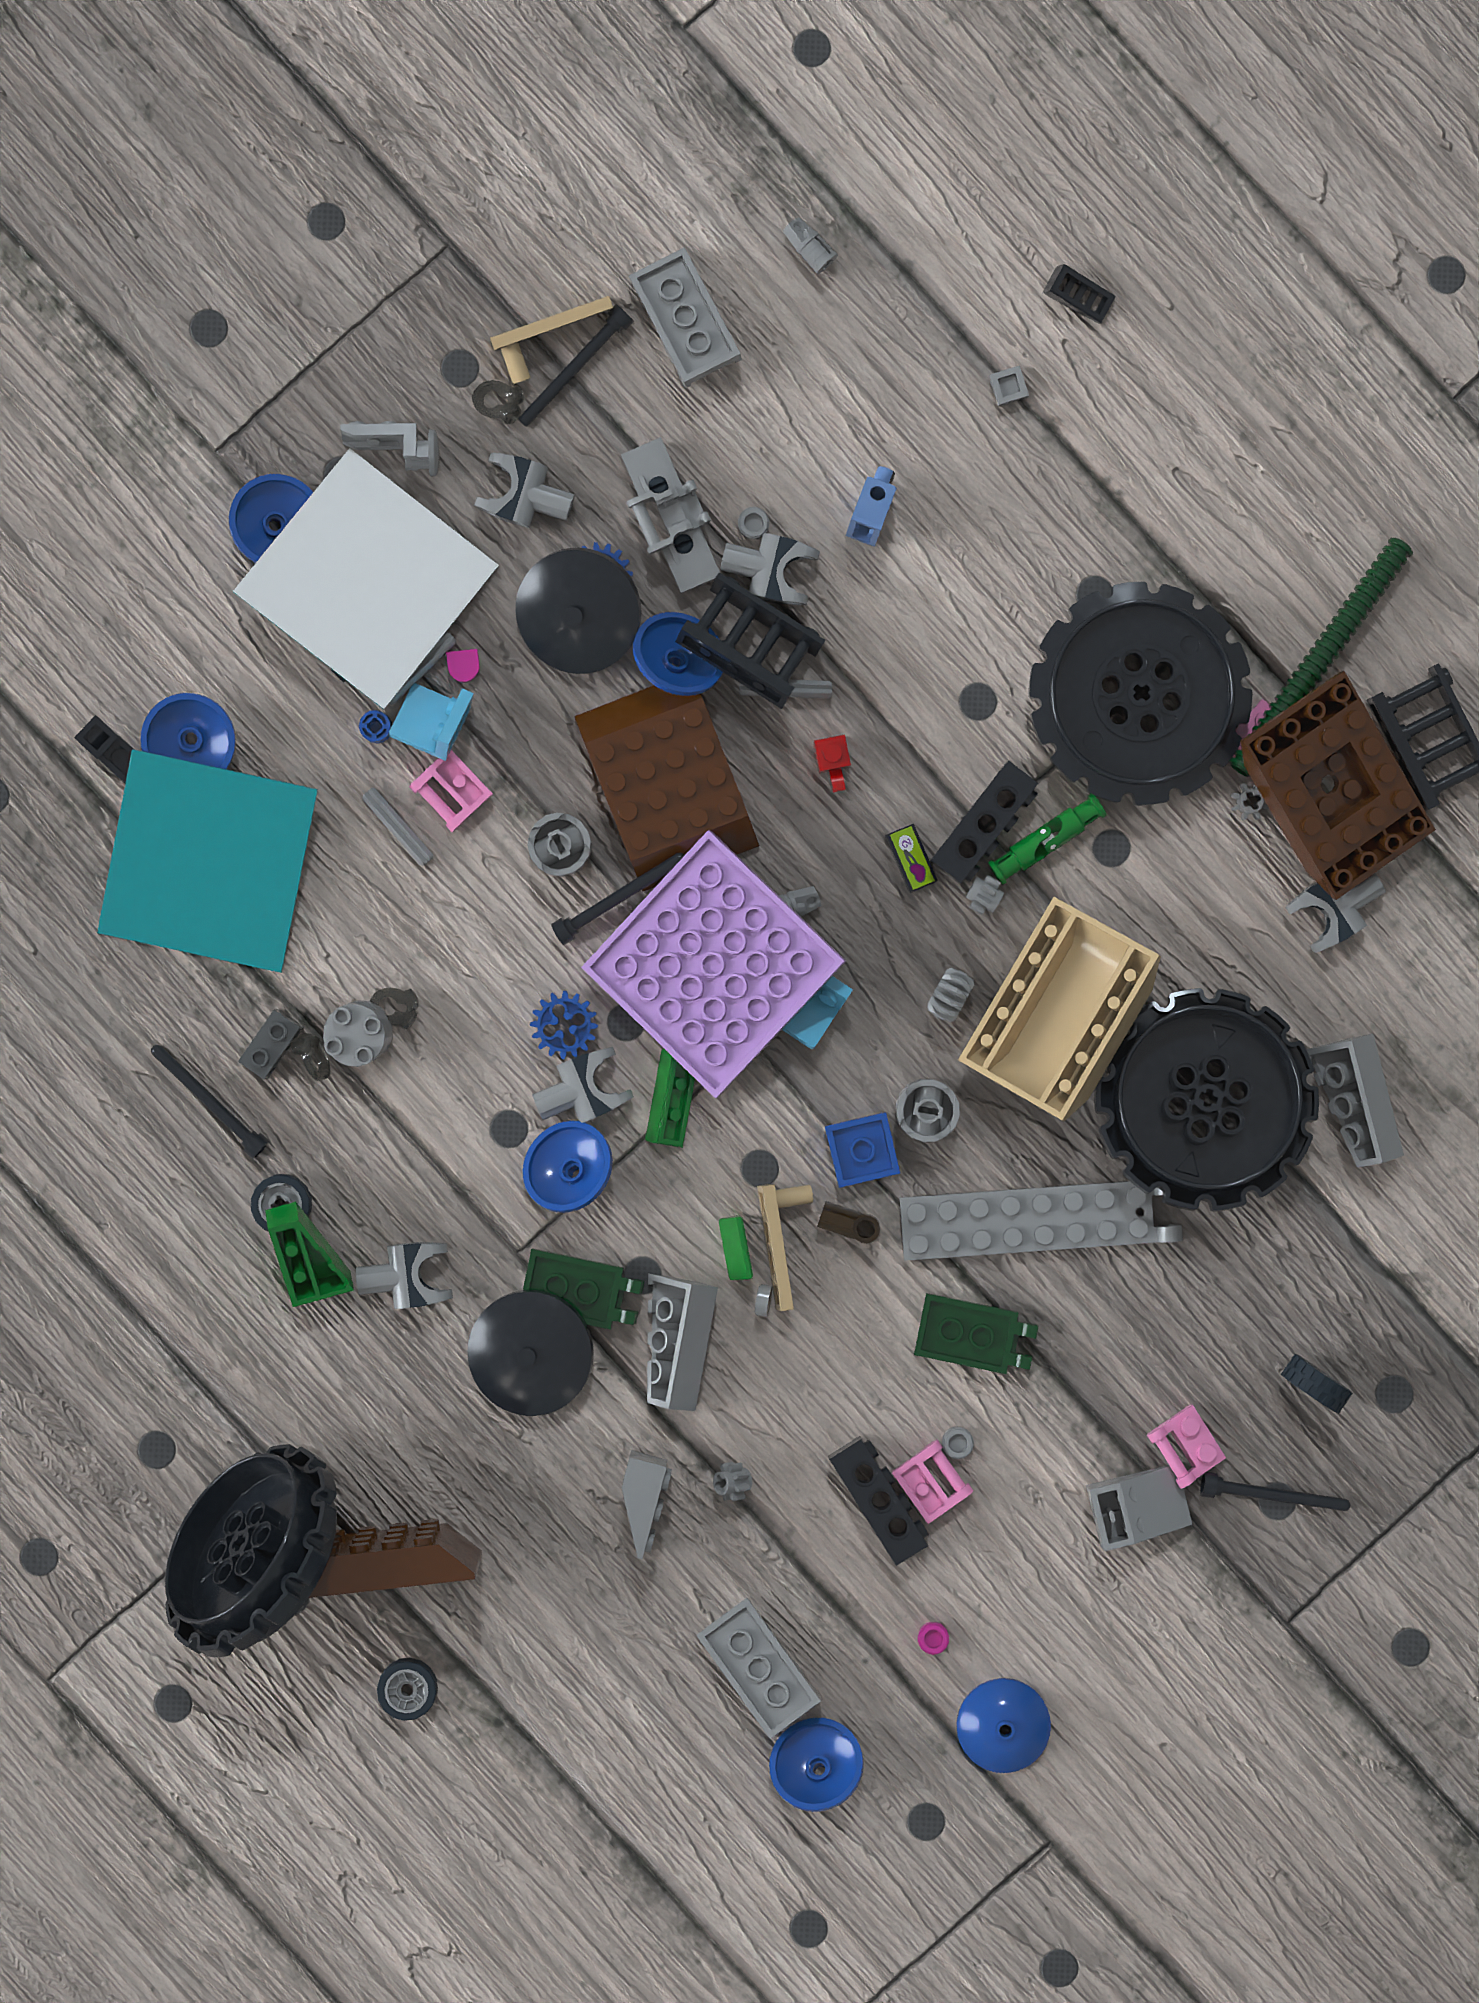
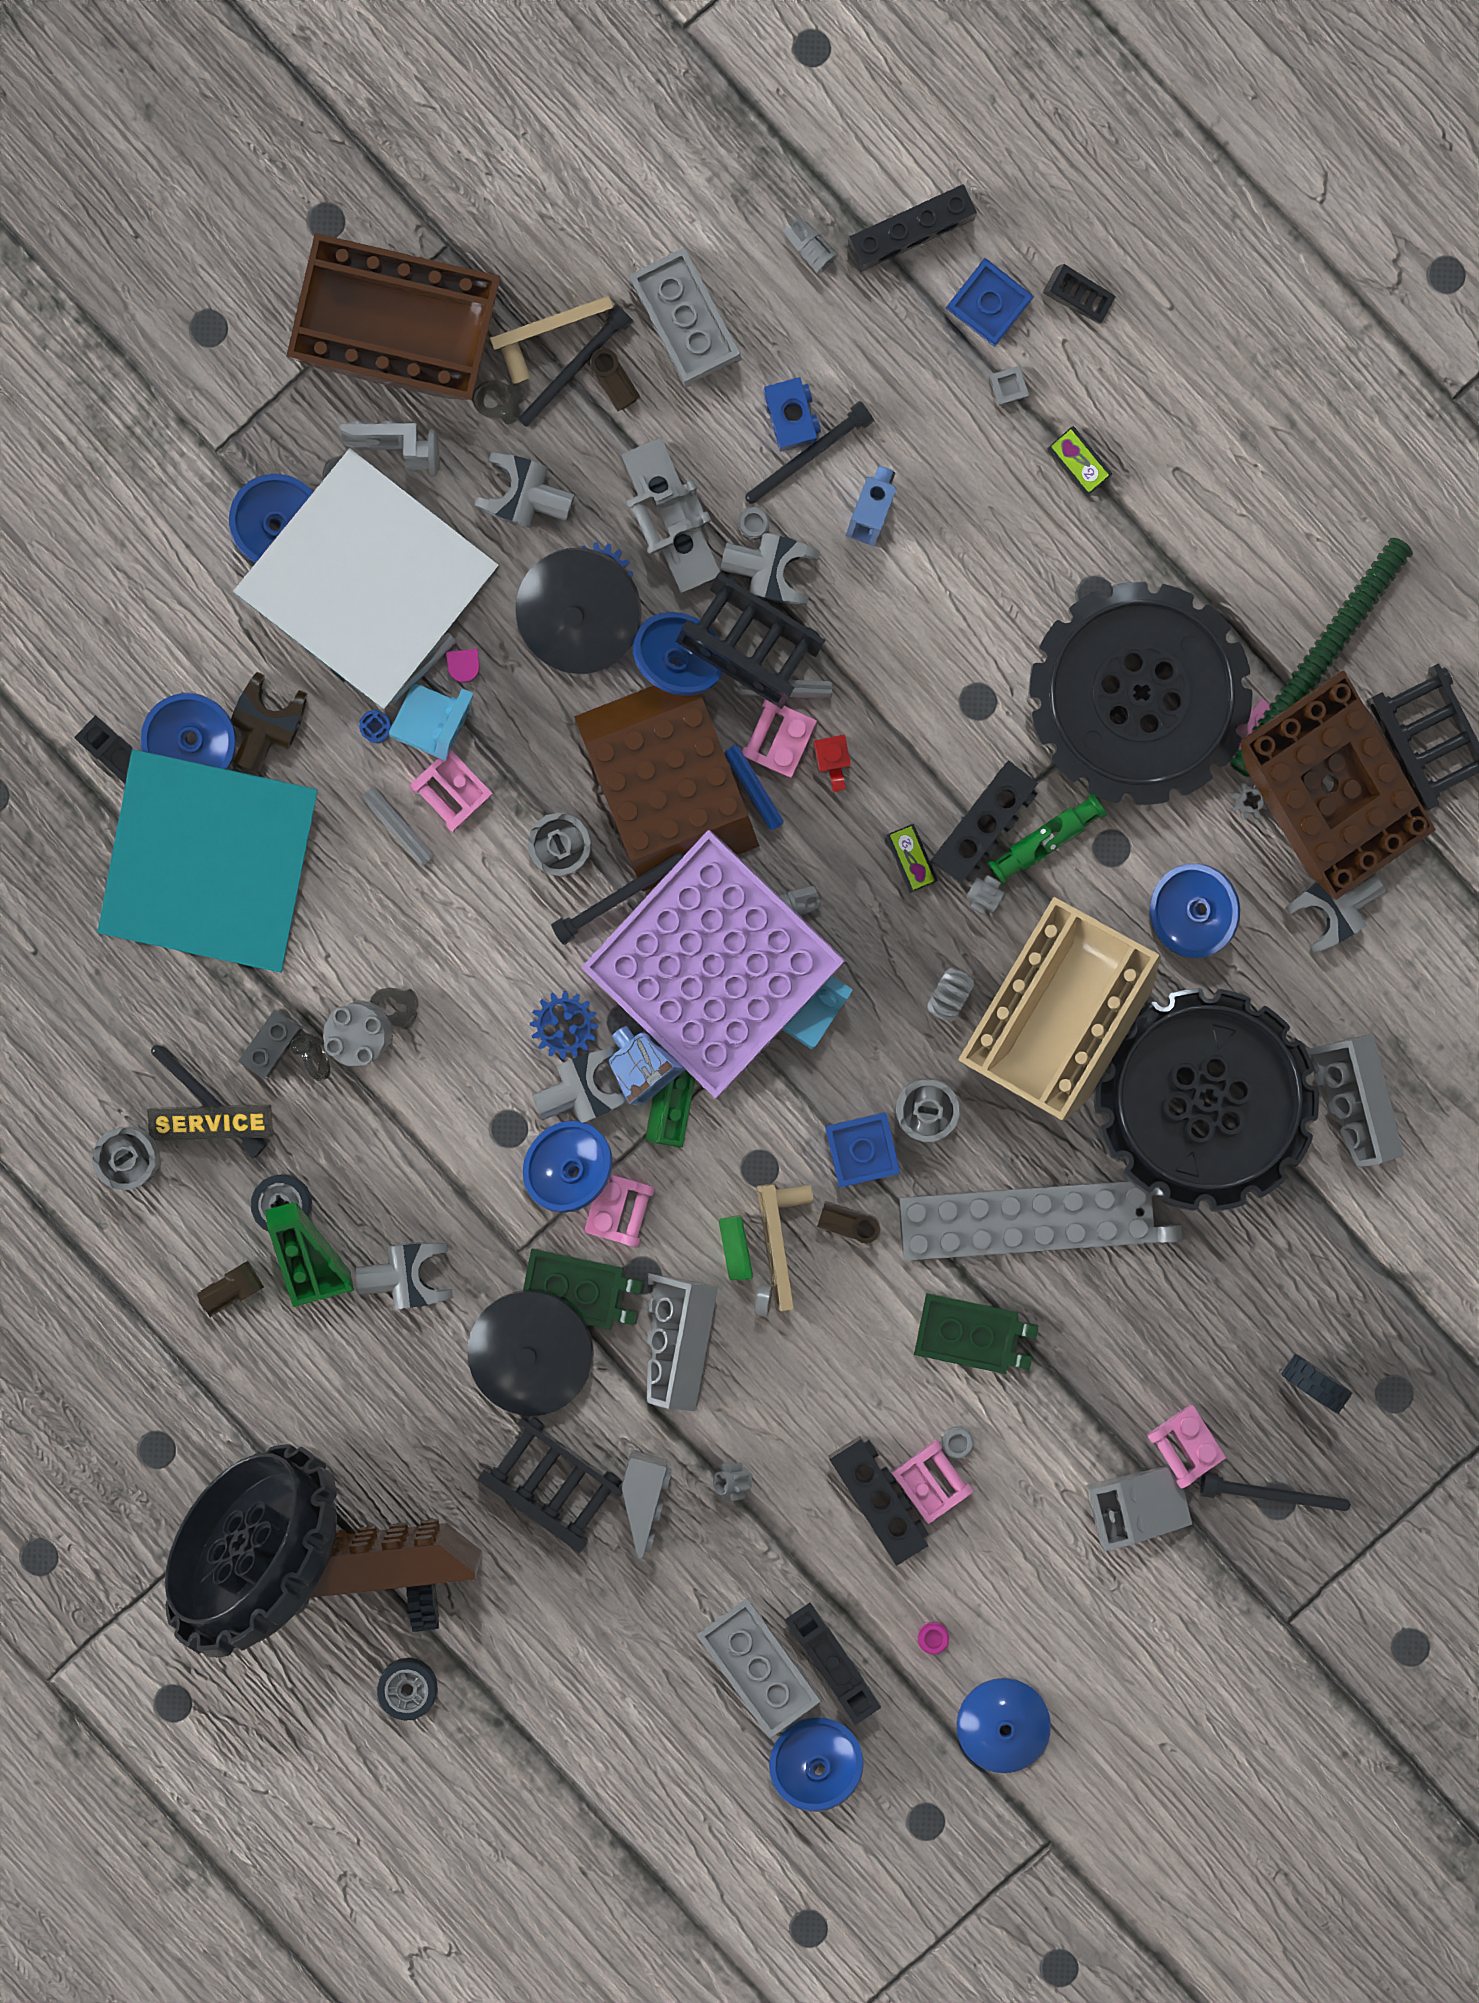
(126, 1158): none -> light grey brick
(210, 1122): none -> clear smoke tile
(235, 1286): none -> dark brown piece
(264, 725): none -> dark brown connector
(393, 318): none -> reddish brown slope
(423, 1607): none -> black wheel
(523, 1496): none -> black fence
(608, 1208): none -> bright pink plate
(614, 382): none -> dark brown piece
(642, 1066): none -> medium blue torso
(753, 787): none -> blue axle
(788, 743): none -> bright pink plate
(791, 433): none -> blue brick
(833, 1663): none -> black slope
(857, 417): none -> black piece
(912, 228): none -> black brick
(989, 302): none -> blue plate
(1079, 461): none -> slope
(1178, 916): none -> blue dish

